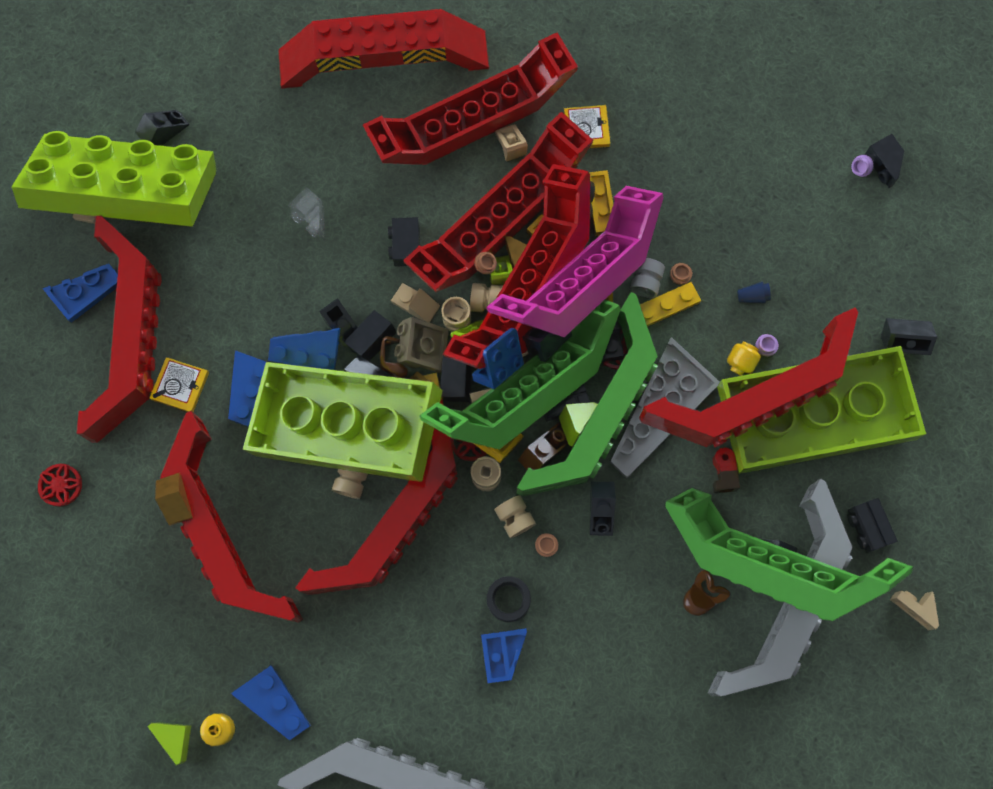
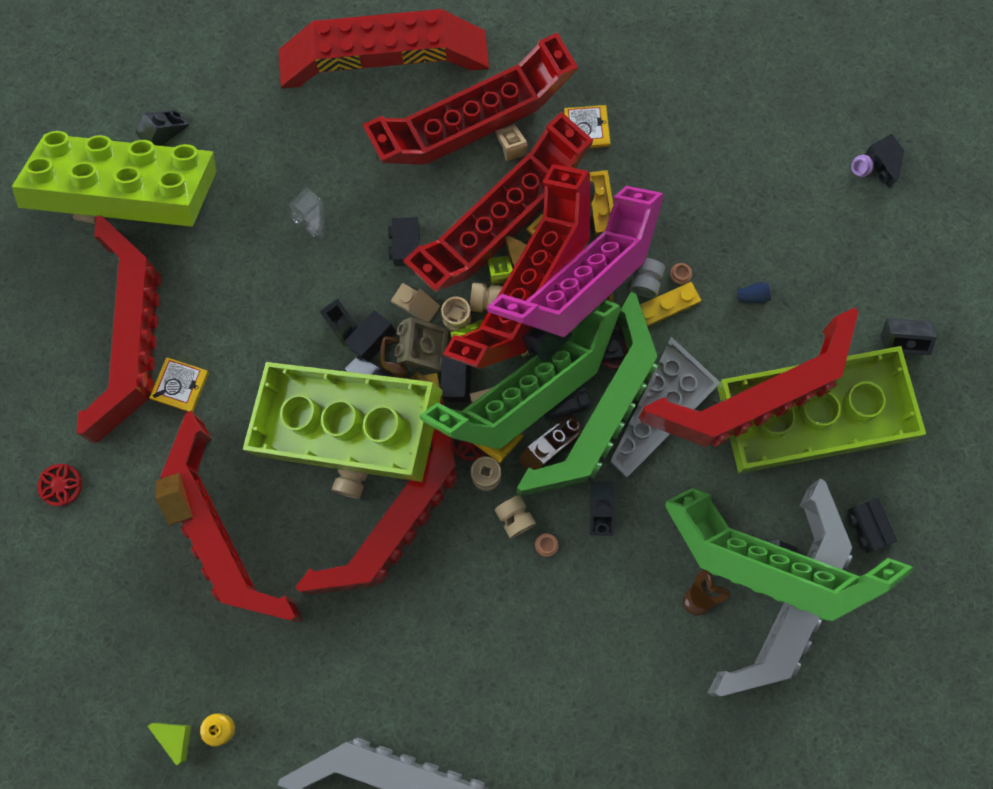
(82, 293): blue wing -> none
(245, 387): blue wing -> none
(273, 703): blue wing -> none
(307, 350): blue wing -> none
(485, 262): nougat plate -> none
(501, 360): blue bracket -> none
(502, 653): blue wing -> none
(526, 595): black tyre -> none
(574, 419): lime slope -> none
(726, 466): leg -> none
(743, 358): yellow head -> none
(767, 345): lavender plate -> none
(922, 612): tan slope -> none

